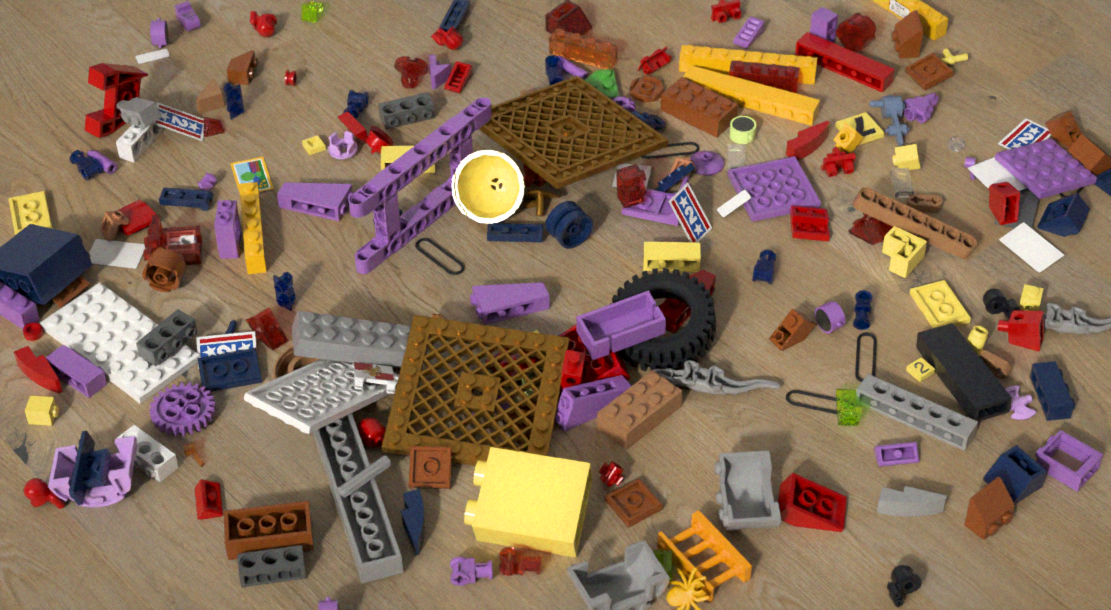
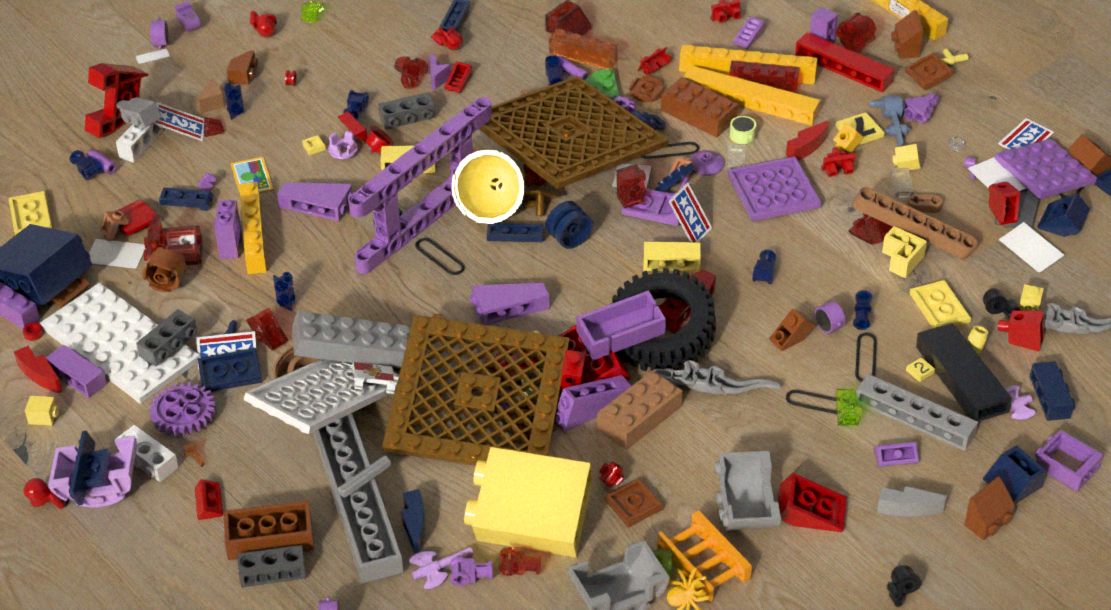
(371, 432): red head -> none
(430, 467): dark orange tile -> none
(430, 568): none -> lavender piece
(733, 203): white sticker -> none
(809, 223): red slope -> none
(997, 365): medium nougat beam -> none
(1064, 128): dark orange slope -> none

